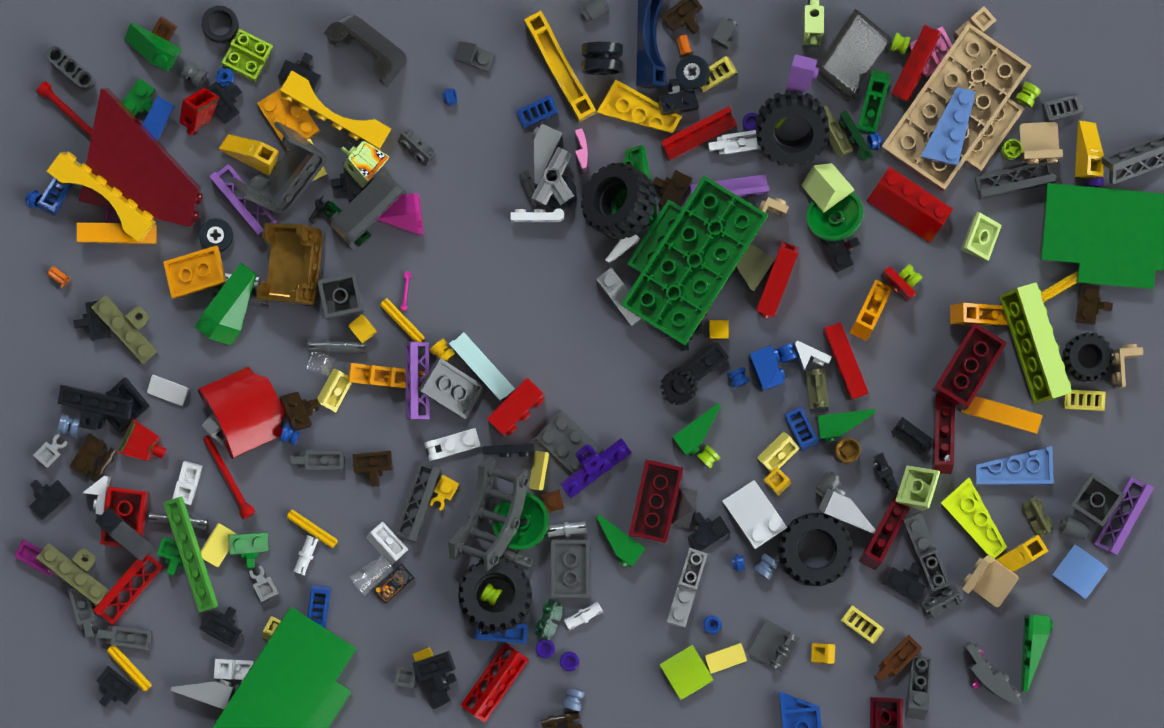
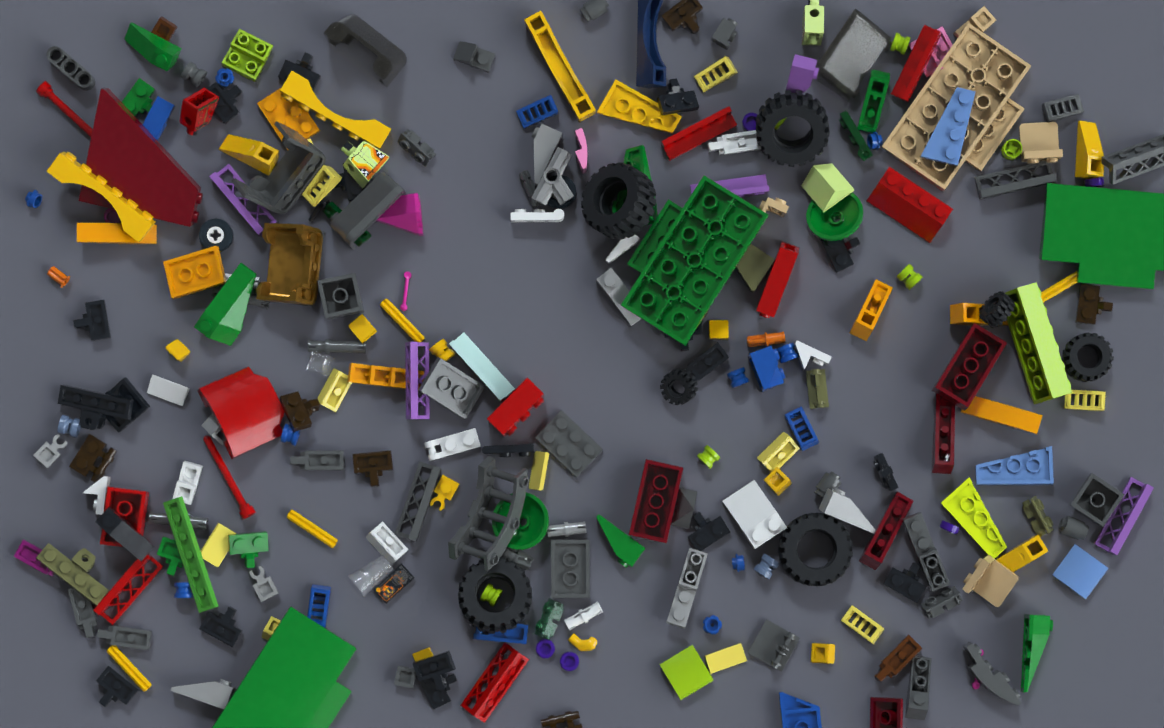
(48, 497): black hinge -> none
(56, 203): blue slope -> none
(126, 327): olive plate -> none
(141, 443): red torso -> none
(178, 350): none -> yellow slope
(183, 590): none -> blue wheel
(220, 38): black tyre -> none
(231, 668): white slope -> none
(305, 555): white pin -> none
(325, 188): none -> light yellow slope
(449, 96): blue plate -> none
(552, 501): reddish brown plate -> none
(573, 699): sand blue wheel -> none
(583, 645): none -> yellow arm
(594, 466): dark purple plate -> none
(602, 58): black wheel -> none
(673, 188): dark brown hinge -> none
(683, 73): black bush -> none
(684, 46): orange piece -> none
(693, 434): green slope -> none
(766, 339): none -> orange axle
(837, 136): olive hinge -> none
(837, 424): green slope -> none
(845, 361): red fence -> none
(847, 450): pearl gold wheel -> none
(897, 284): red plate -> none
(912, 435): black hinge -> none
(917, 487): yellowish green slope -> none
(949, 527): none -> dark purple tile
(981, 236): yellowish green slope -> none
(997, 309): none -> black tyre
(1028, 94): lime wheel -> none
(1126, 351): tan bracket -> none

